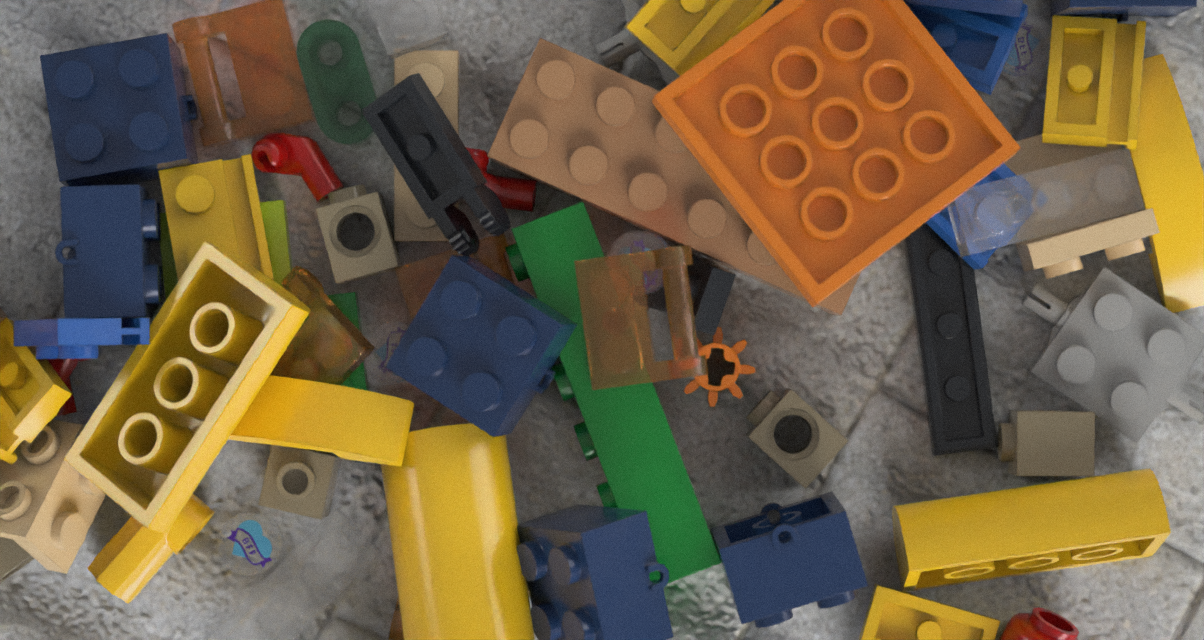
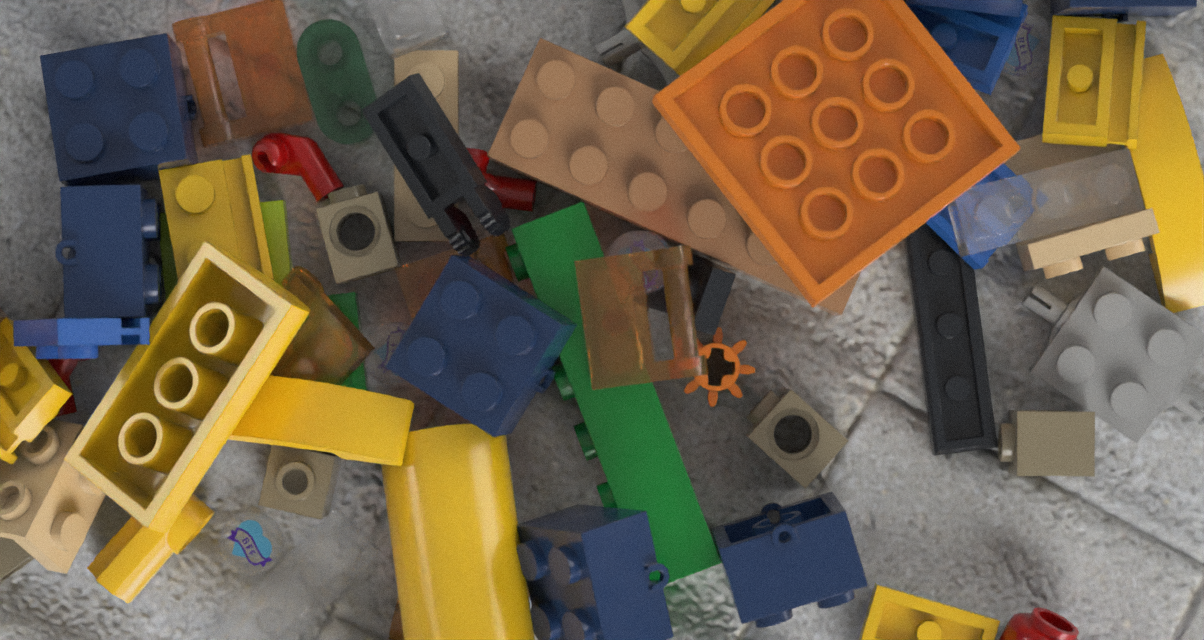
(1029, 529): yellow brick -> none

